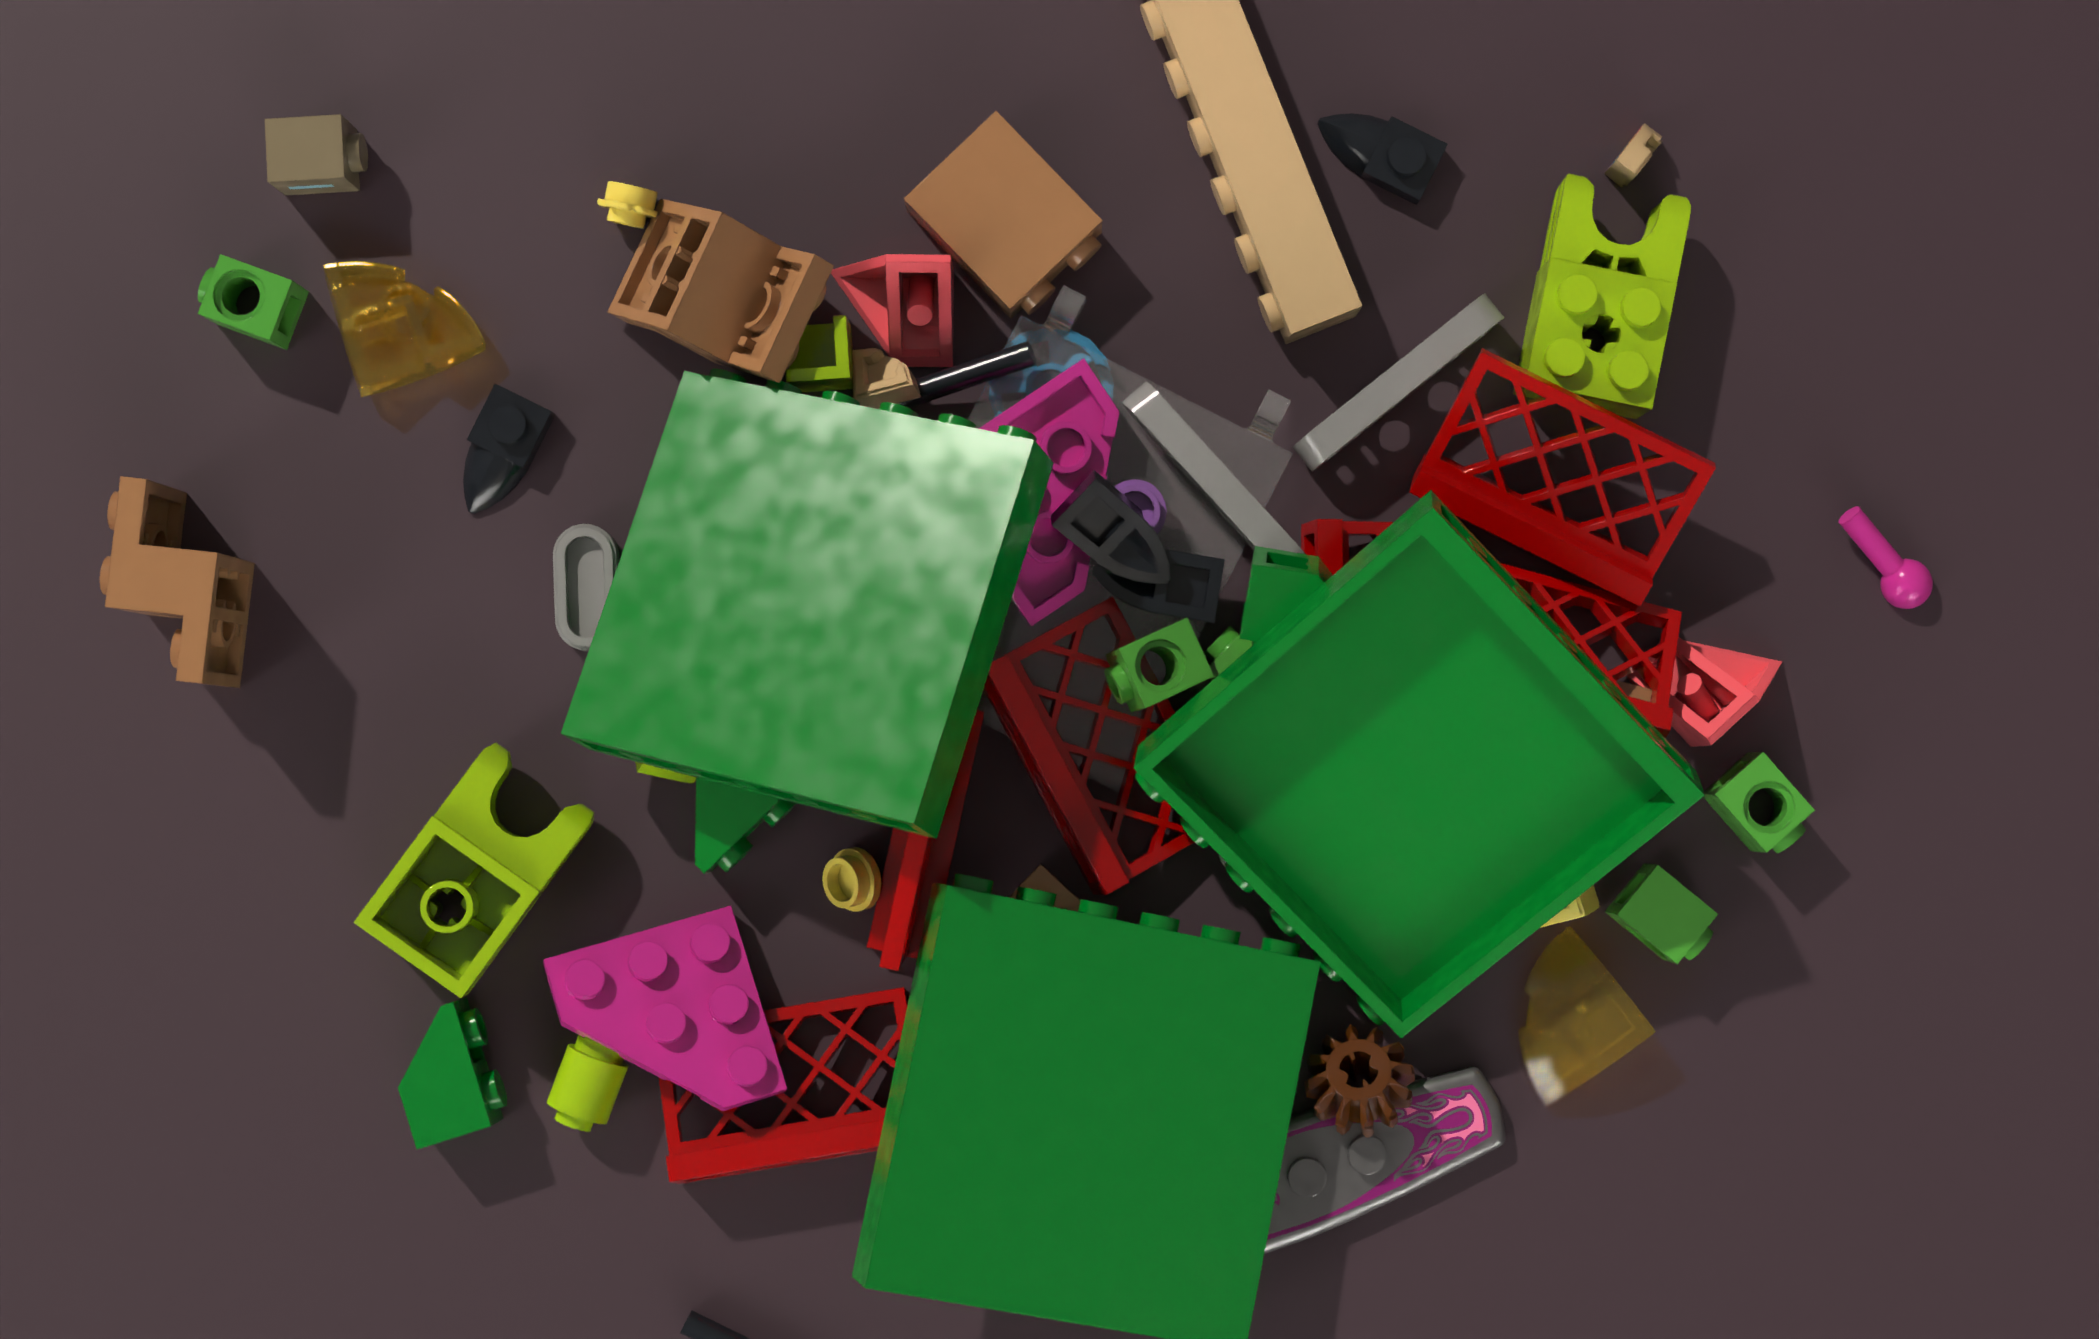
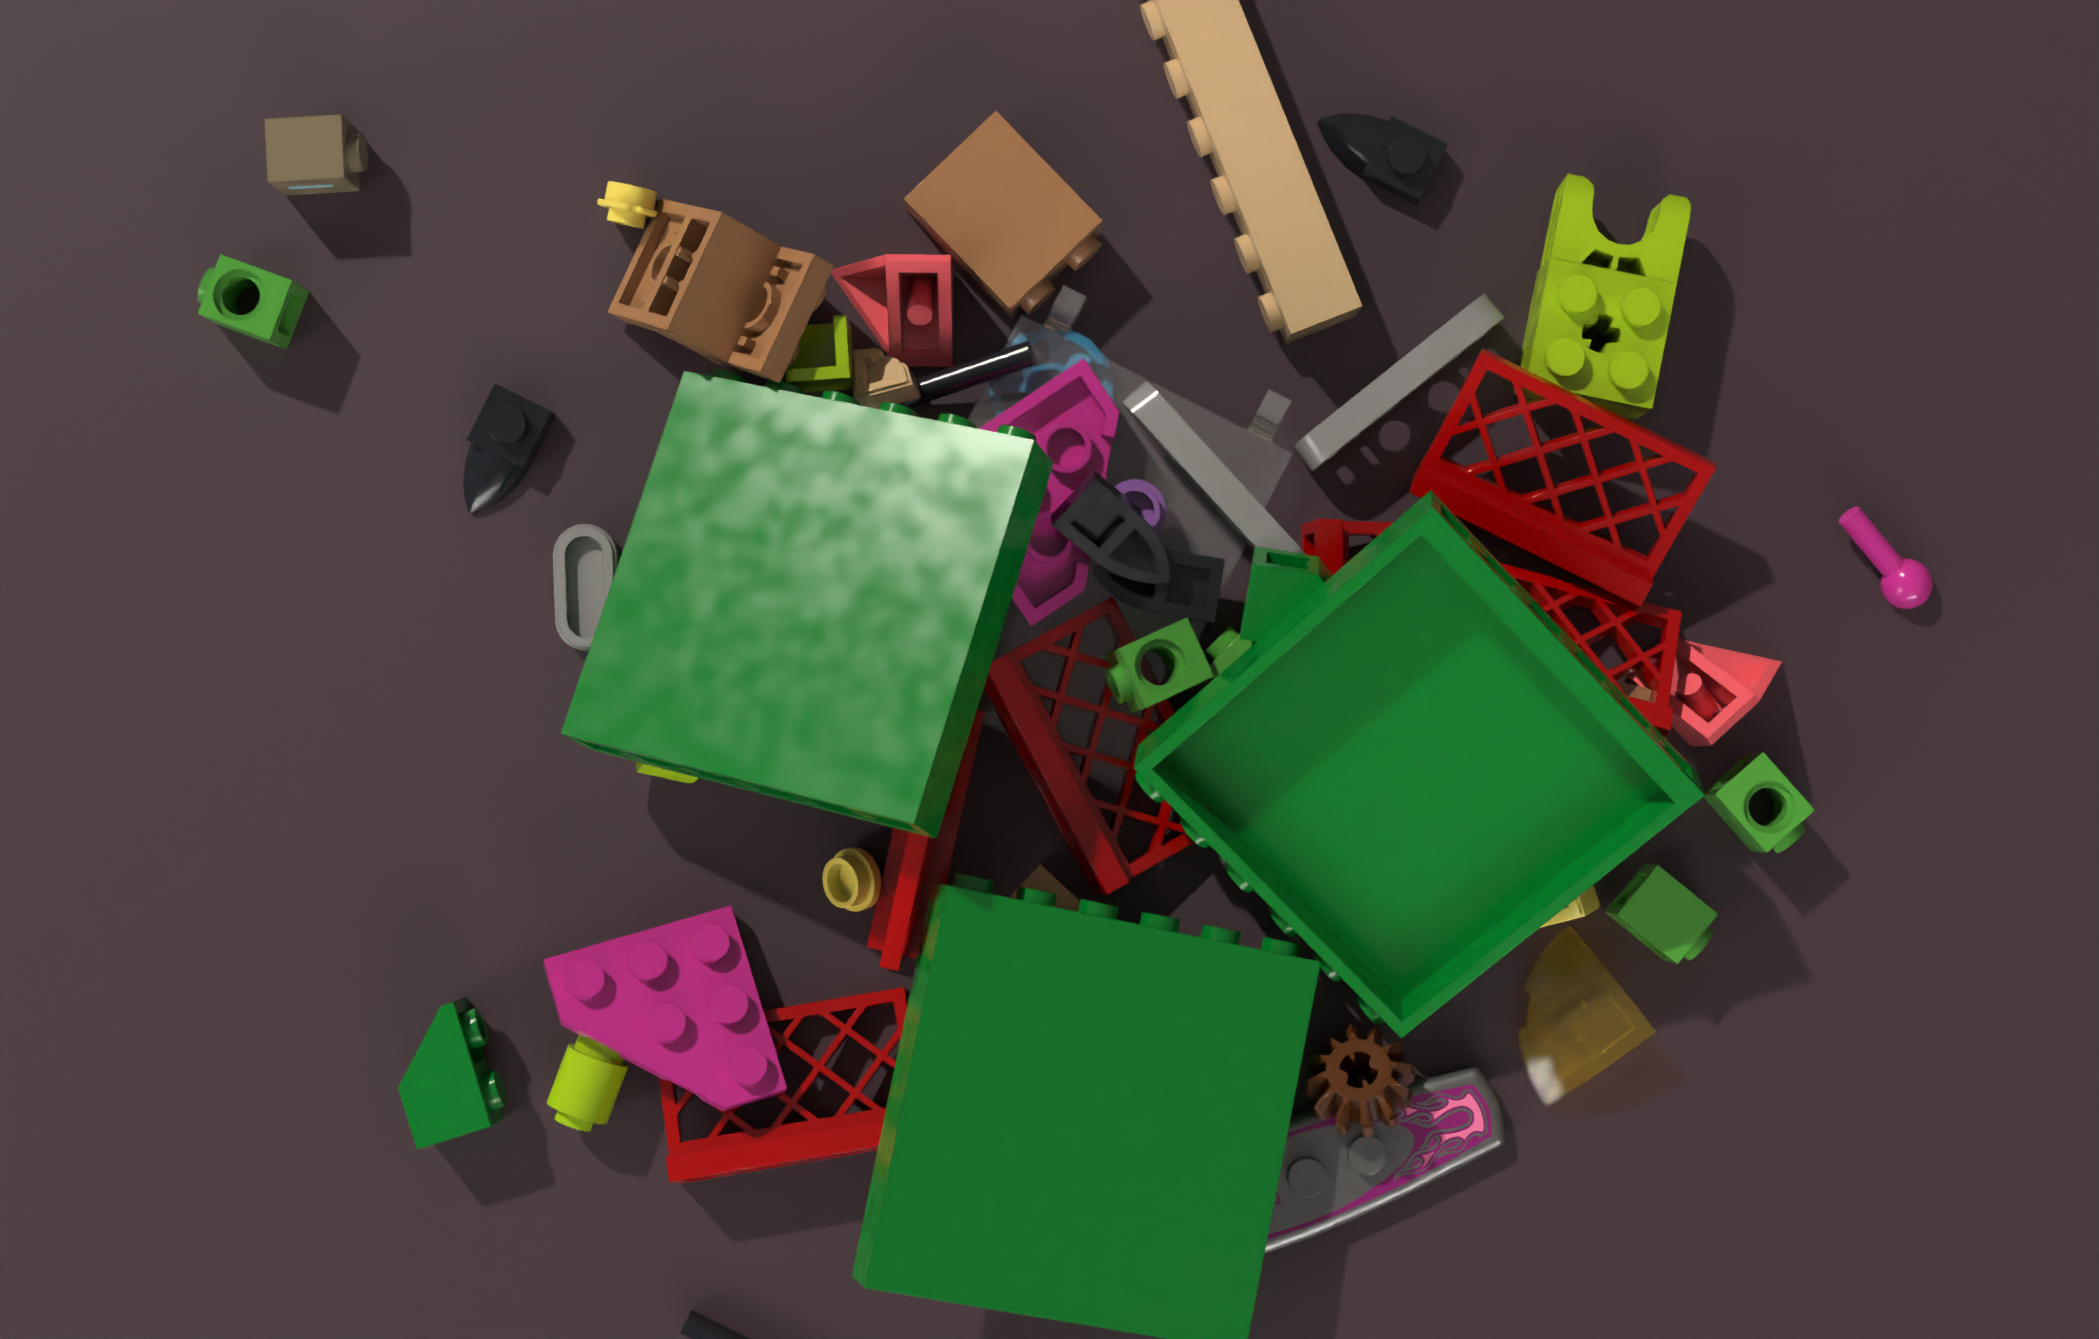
(160, 579): medium nougat bracket -> none
(395, 327): clear yellow brick -> none
(491, 867): lime brick -> none
(726, 819): green slope -> none
(1634, 156): tan tile -> none

